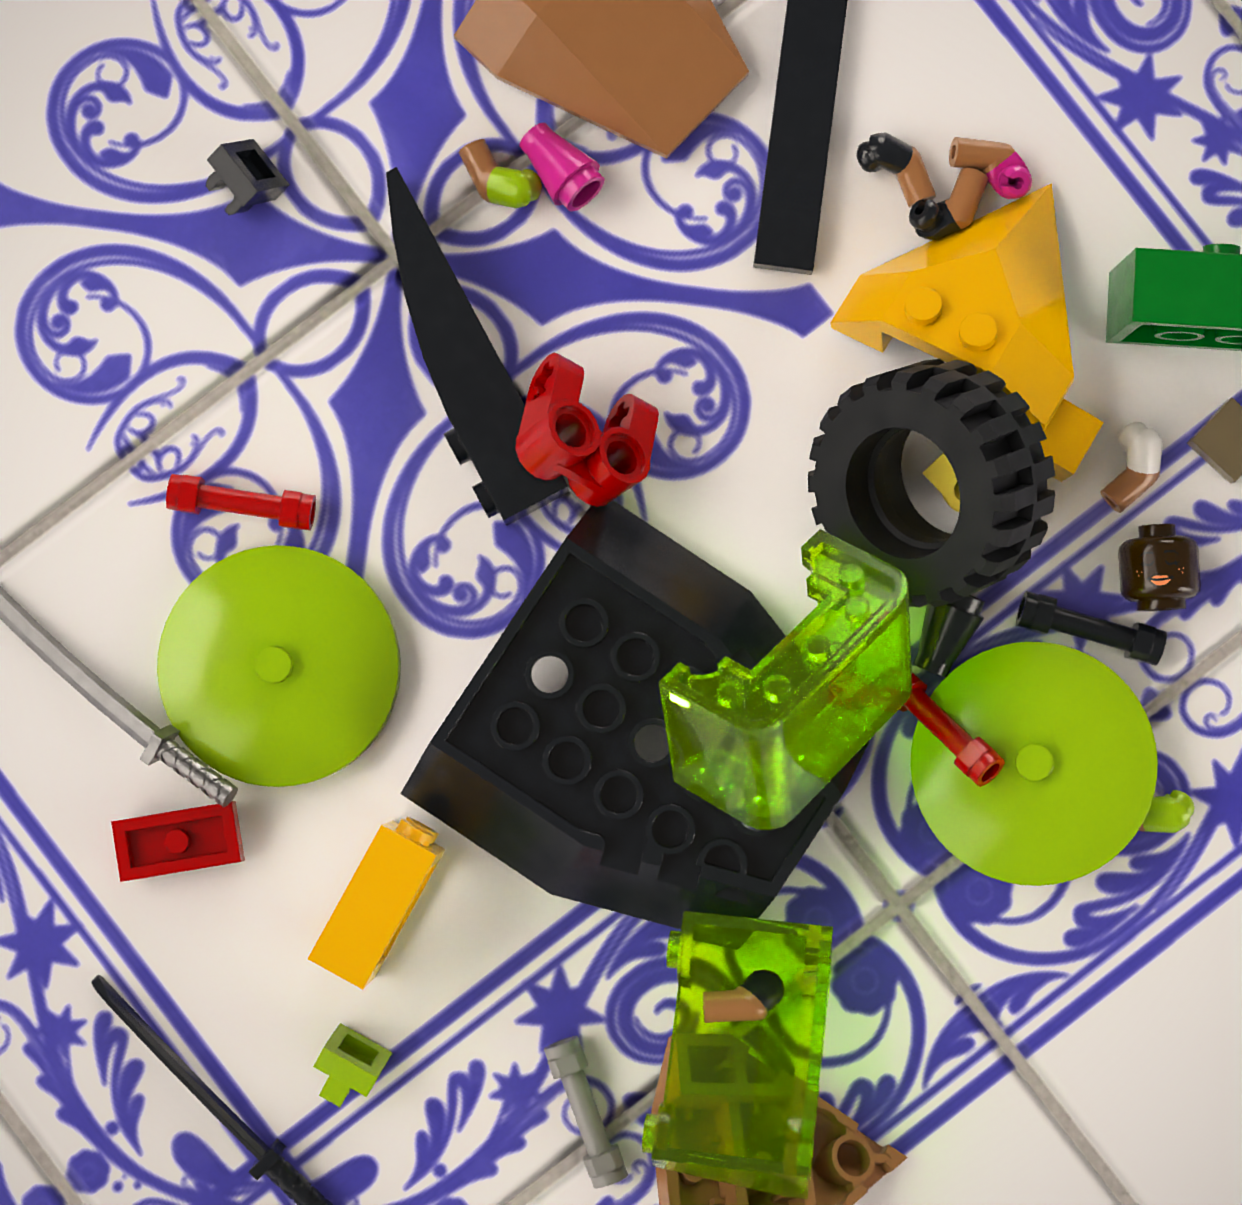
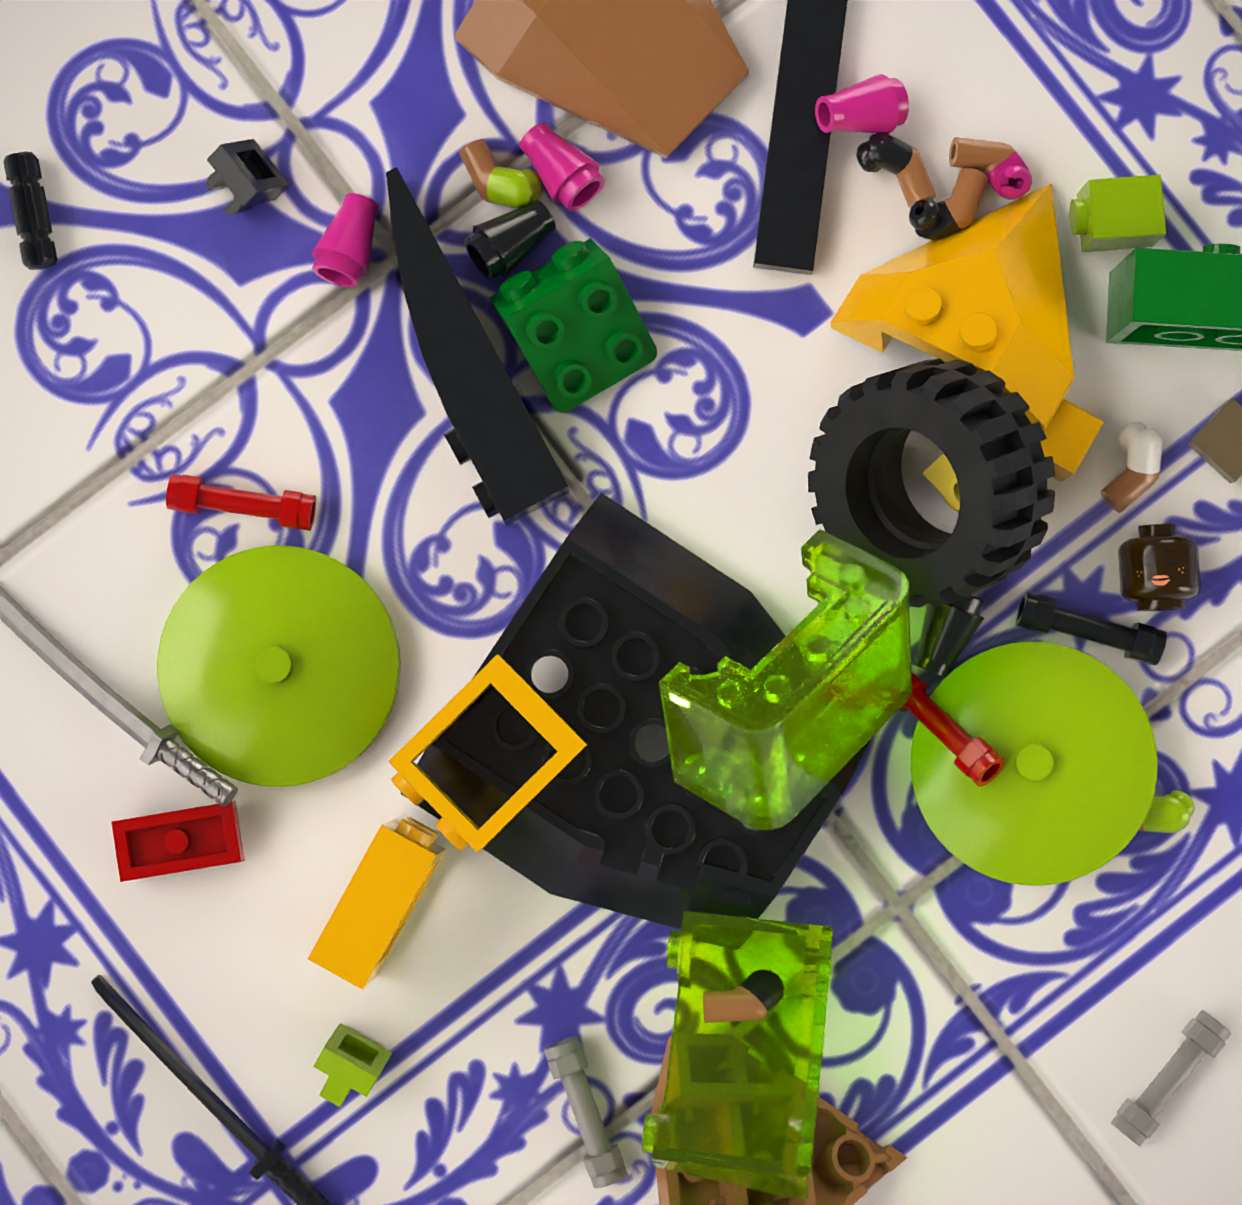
(30, 210): none -> black axle
(347, 243): none -> dark pink cone
(419, 786): none -> yellow window
(506, 240): none -> black cone
(565, 439): red piece -> none
(575, 324): none -> green bracket
(865, 107): none -> dark pink cone
(1119, 213): none -> lime brick
(1204, 1037): none -> light grey bar

